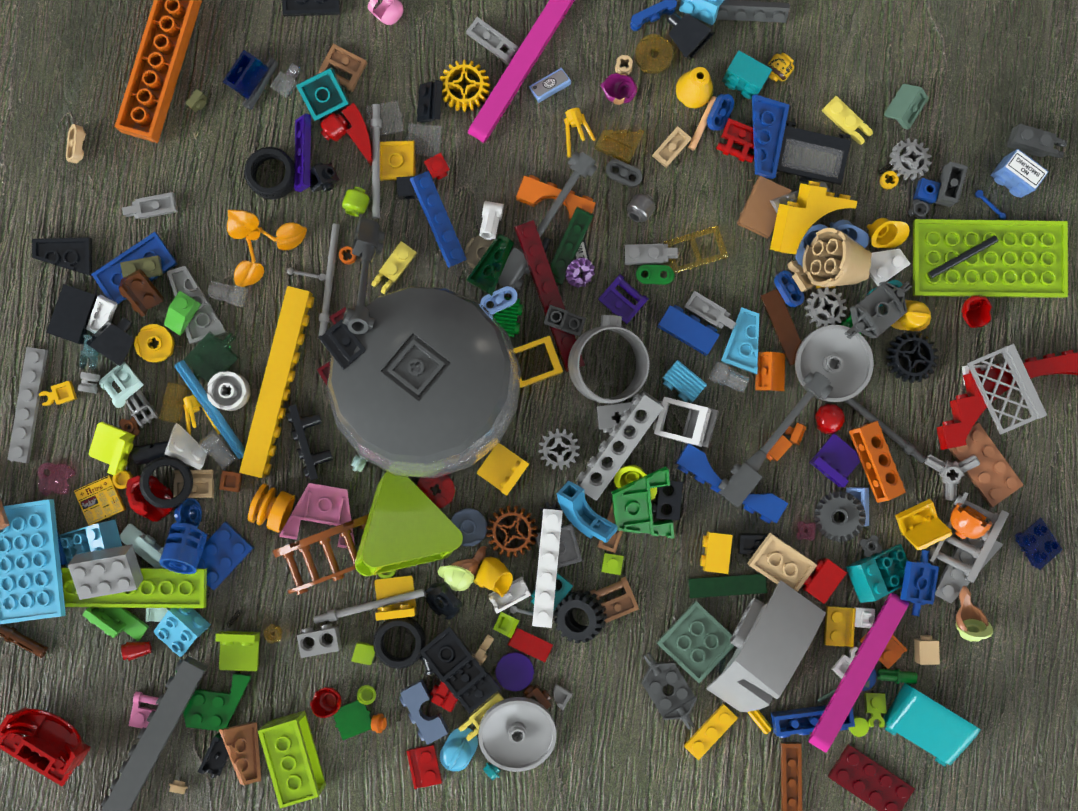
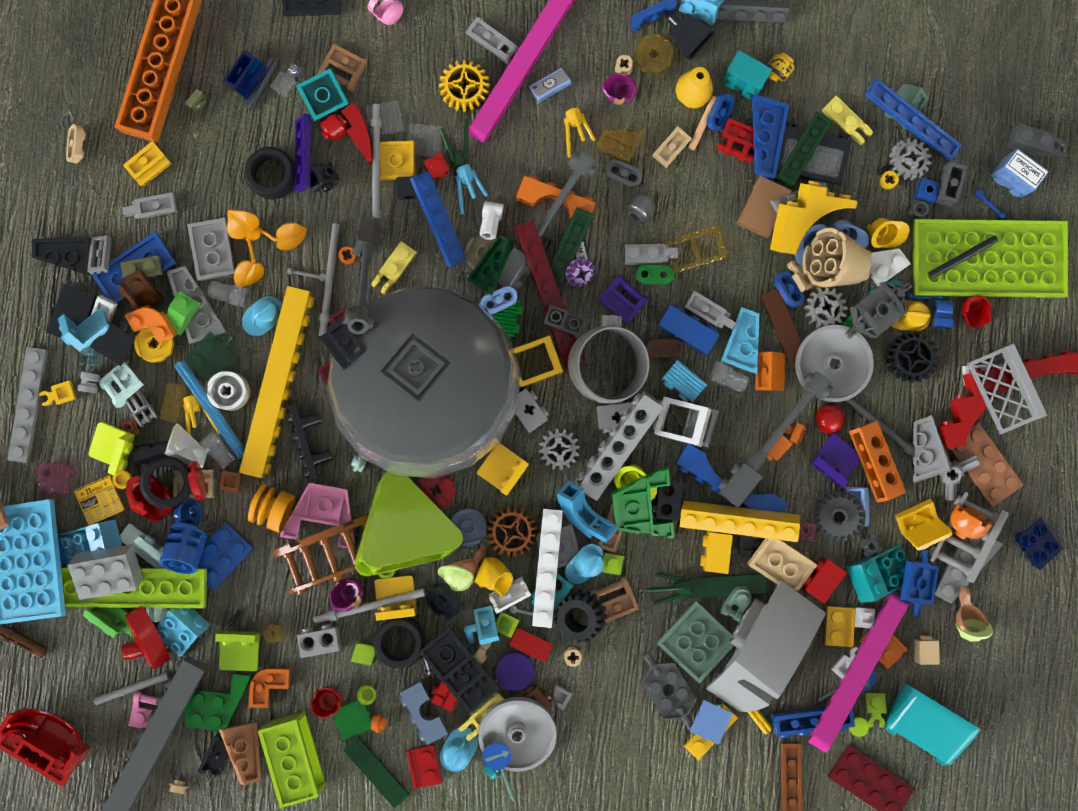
(83, 334): none -> medium azure bracket
(102, 254): none -> light grey tile
(131, 688): none -> light grey bar
(147, 164): none -> yellow plate
(147, 637): none -> red slope
(157, 321): none -> orange plate
(197, 481): none -> red tile
(211, 249): none -> light grey plate
(261, 316): none -> medium azure piece
(264, 681): none -> orange plate
(346, 594): none -> magenta hair
(355, 201): lime head -> none
(376, 772): none -> dark green tile
(429, 101): black plate -> none
(456, 157): none -> dark green plant
(466, 176): none -> medium azure plant
(485, 626): none -> medium azure plate
(497, 757): none -> blue piece
(540, 414): none -> light grey brick
(577, 659): none -> tan bush
(585, 564): none -> medium azure piece
(664, 348): none -> reddish brown tile
(682, 587): none -> dark green plant
(711, 722): none -> medium blue piece
(739, 596): none -> sand green plate
(740, 521): none -> yellow brick
(804, 149): none -> dark green tile
(897, 676): green axle -> none
(909, 297): none -> blue hinge
(912, 119): none -> blue tile
(929, 450): none -> light grey wing
(942, 314): none -> blue leg

